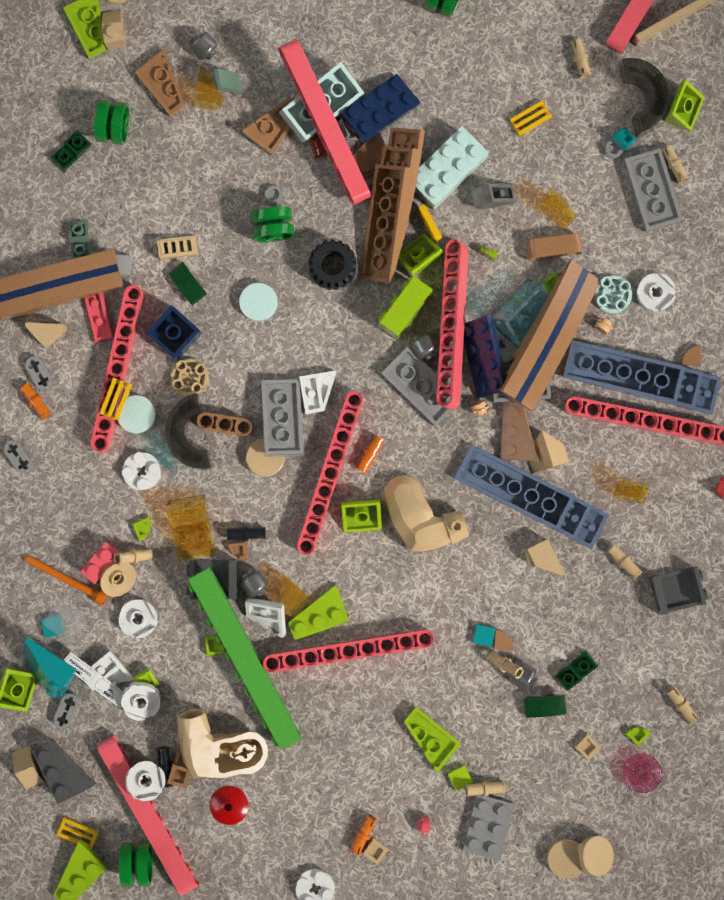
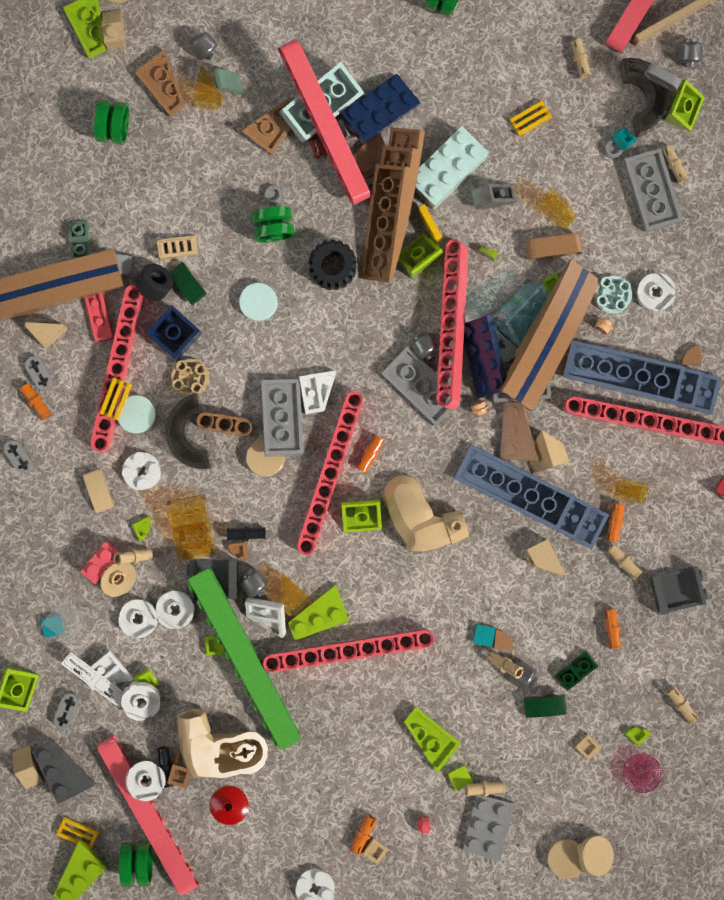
(49, 669): teal slope -> none
(72, 150): dark green slope -> none
(97, 595): orange piece -> none
(98, 490): none -> tan slope
(154, 282): none -> black tyre
(164, 609): none -> white plate
(167, 458): clear light blue slope -> none
(404, 307): lime brick -> none
(612, 629): none -> orange pin
(615, 522): none -> orange pin
(662, 77): none -> light grey beam
(690, 52): none -> flat silver head

